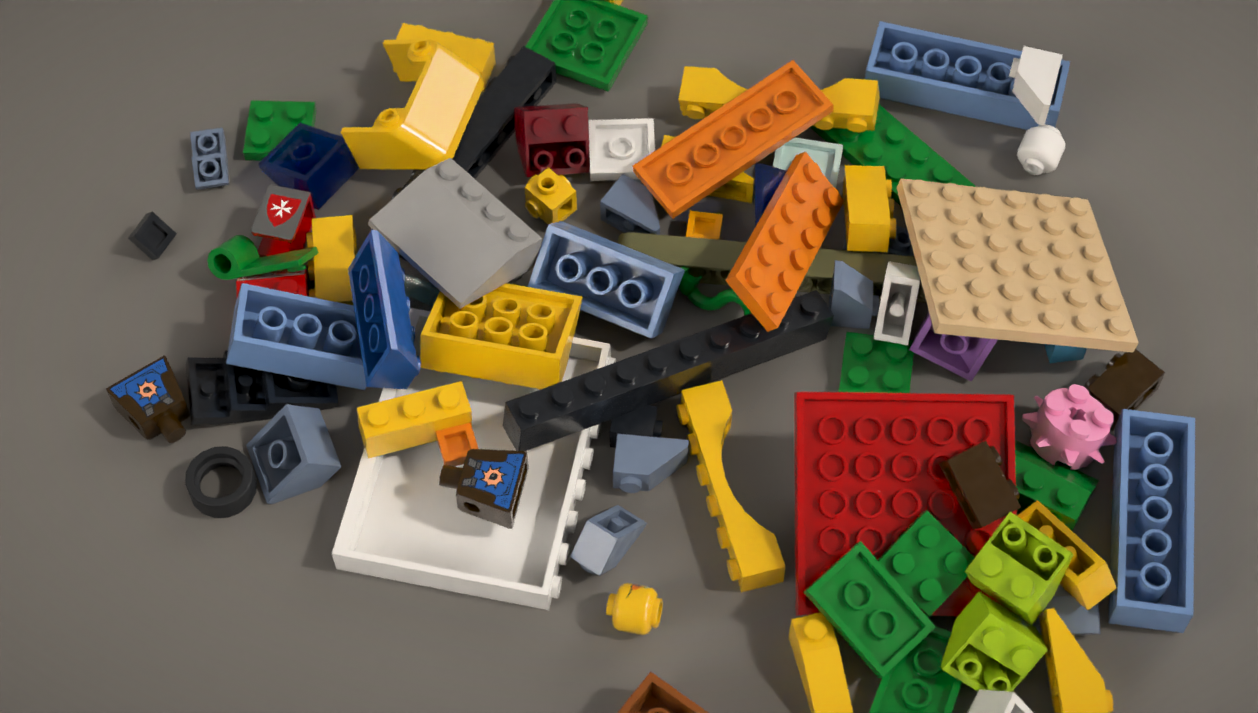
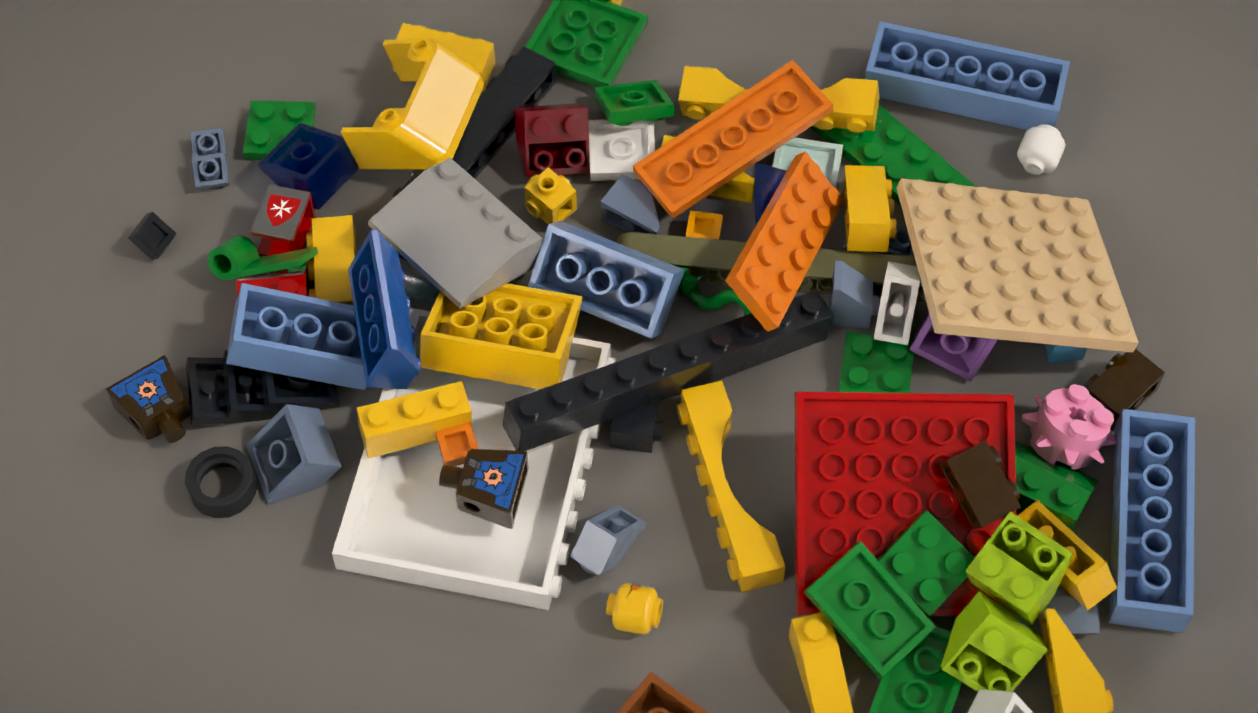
(634, 102): none -> green plate
(646, 461): sand blue slope -> none
(1035, 80): white slope -> none

